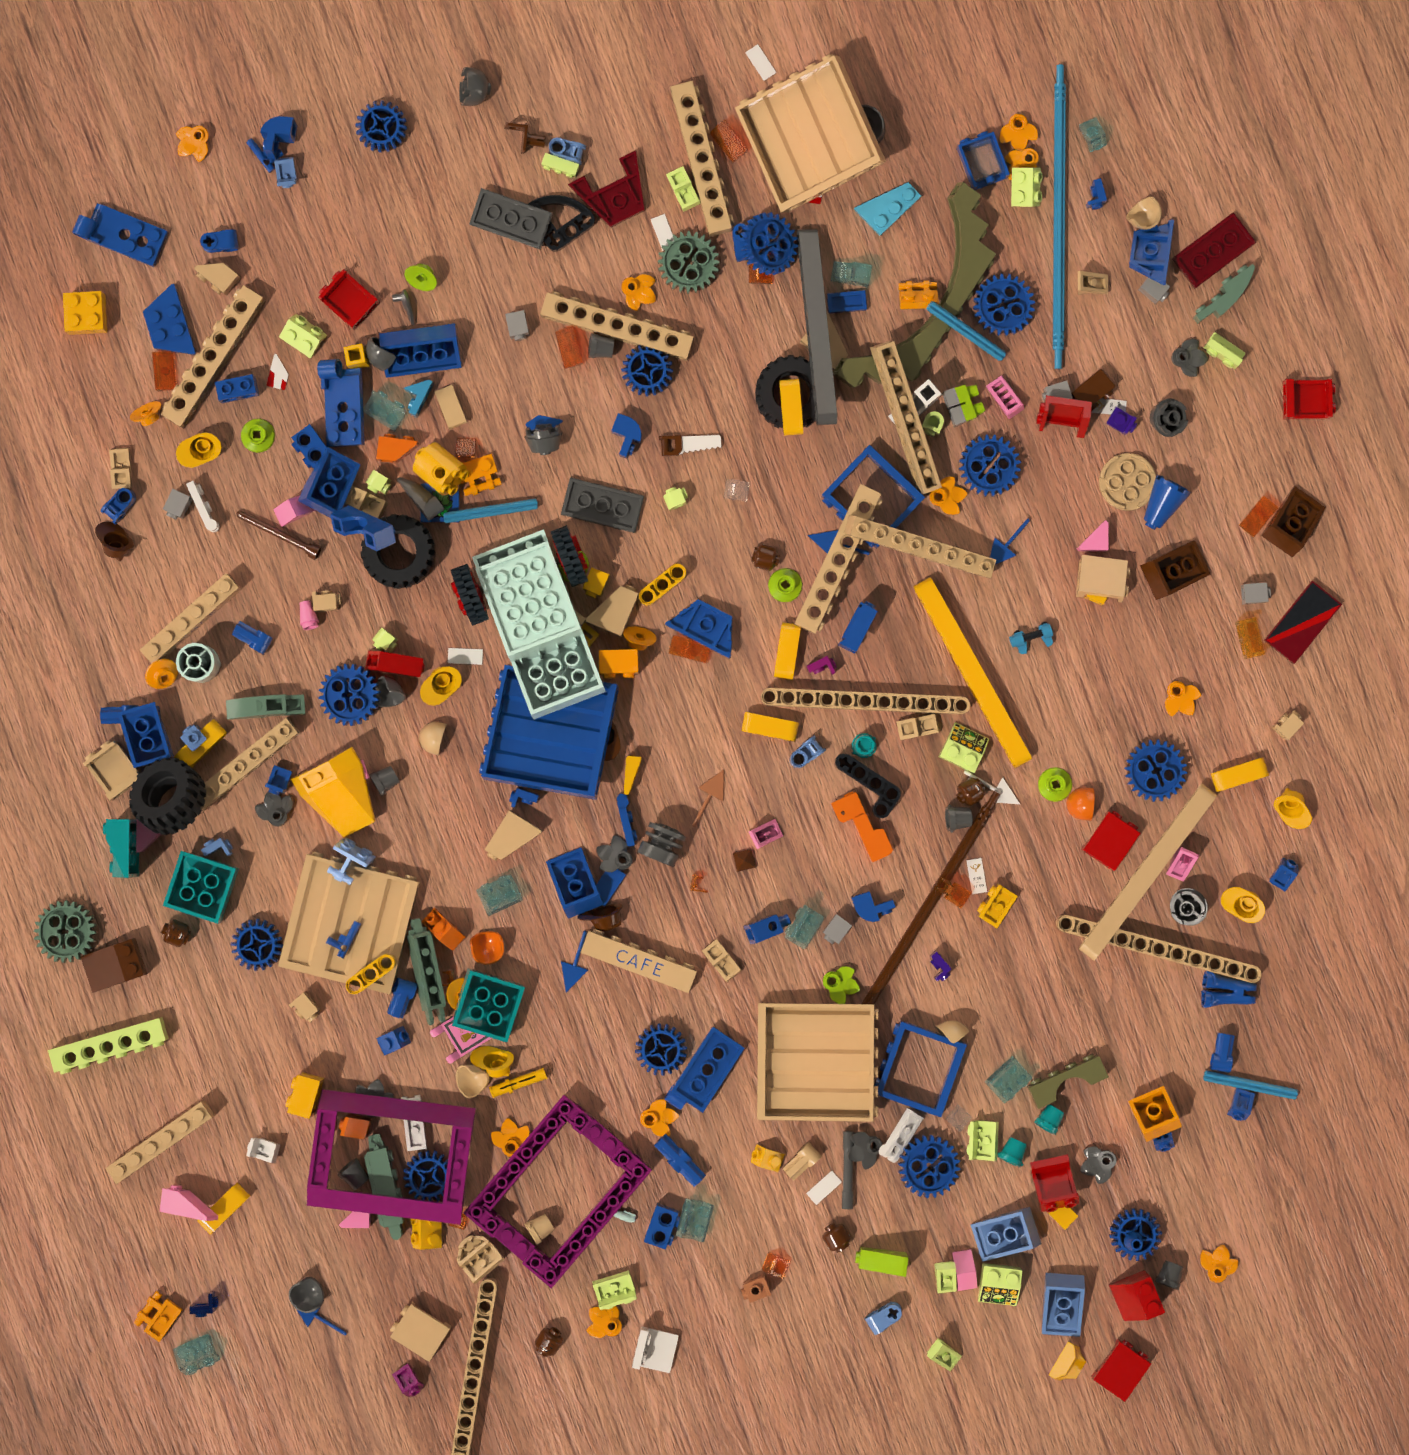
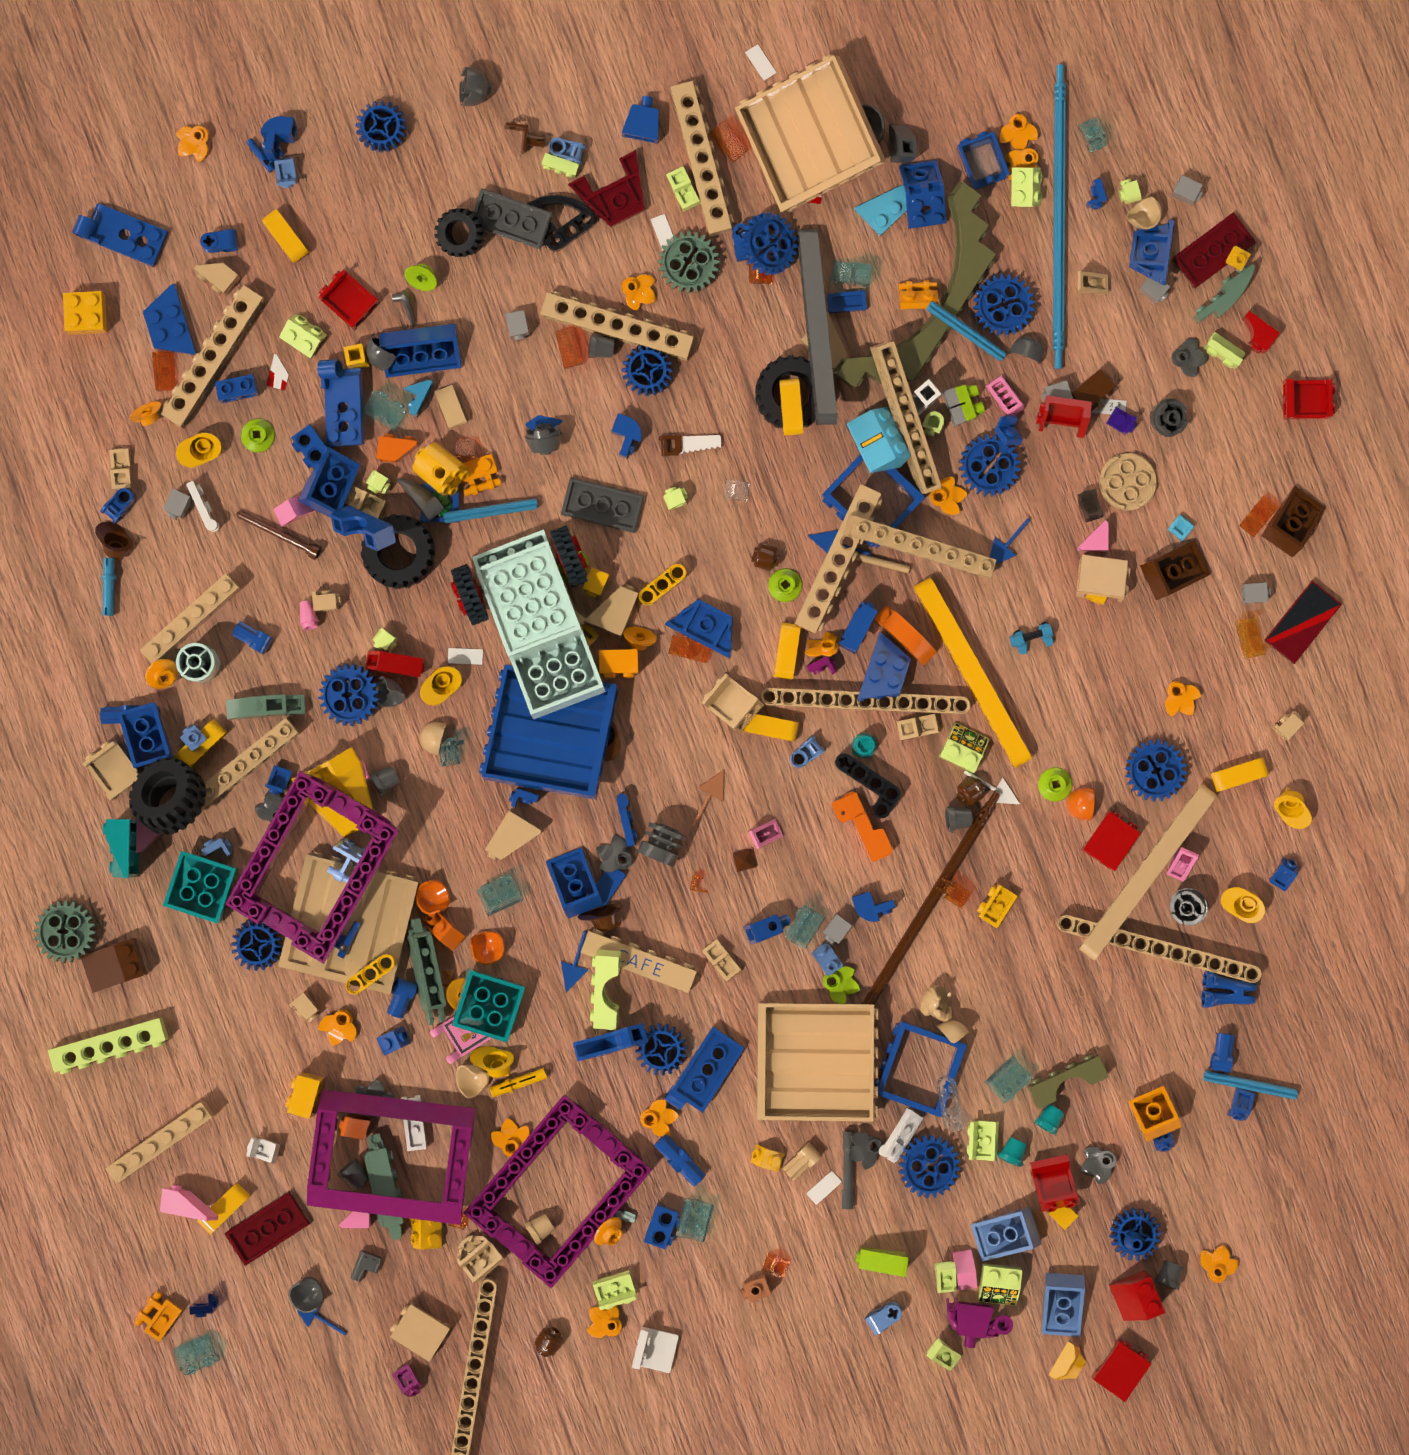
(108, 586): none -> dark azure pin
(175, 933): reddish brown head -> none
(245, 894): none -> magenta slope
(267, 1228): none -> dark red tile
(285, 236): none -> yellow beam
(337, 1029): none -> light orange plate
(365, 1261): none -> dark grey piece
(421, 1171): blue gear -> none
(432, 897): none -> orange helmet
(444, 232): none -> black tyre
(449, 752): none -> clear light blue bracket
(605, 1012): none -> yellowish green arch
(609, 1232): none -> light orange piece
(610, 1042): none -> blue arch
(631, 770): yellow slope -> none
(642, 122): none -> blue torso
(732, 703): none -> tan panel
(825, 647): none -> light orange plate
(827, 959): none -> medium blue bracket
(836, 1237): reddish brown head -> none
(879, 440): none -> medium azure slope
(883, 563): none -> tan bar
(885, 671): none -> blue wing
(902, 144): none -> dark grey slope
(905, 634): none -> orange arch
(923, 188): none -> blue bracket
(935, 1003): none -> tan hair
(938, 962): dark purple bracket -> none
(956, 1108): none -> clear beam
(974, 1321): none -> magenta torso
(976, 875): white sticker -> none
(1007, 432): none -> blue bracket
(1027, 347): none -> dark grey helmet
(1090, 505): none -> clear smoke bracket
(1129, 191): none -> yellowish green plate
(1164, 501): blue cone -> none
(1180, 527): none -> medium azure tile
(1187, 190): none -> light grey brick
(1238, 258): none -> yellow bracket
(1261, 333): none -> red arch

